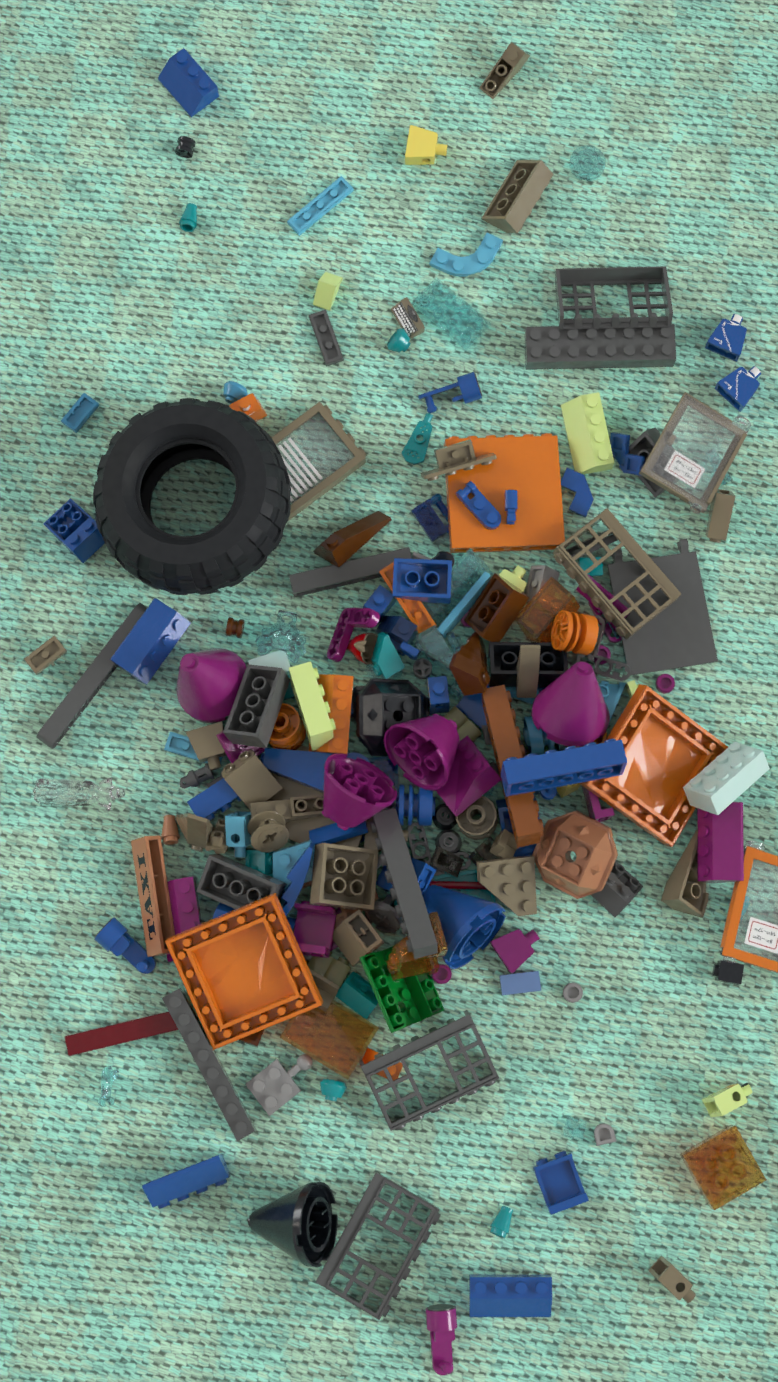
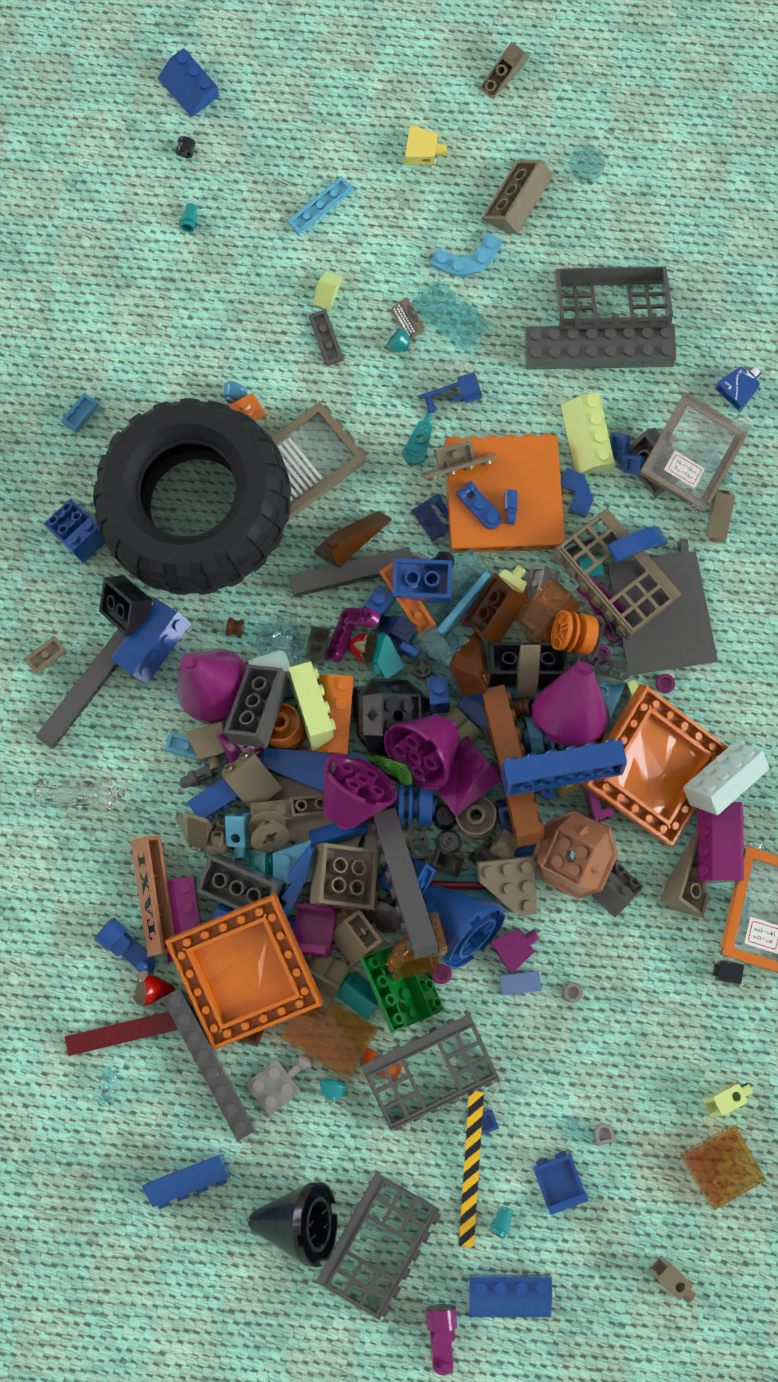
(124, 604): none -> black slope
(150, 989): none -> red hat
(169, 830): nougat cone -> none
(317, 645): none -> clear smoke slope
(392, 768): none -> bright green piece
(471, 1169): none -> sticker
(488, 1122): none -> blue tile
(522, 707): none -> reddish brown wheel
(637, 542): none -> blue slope
(728, 338): blue torso -> none

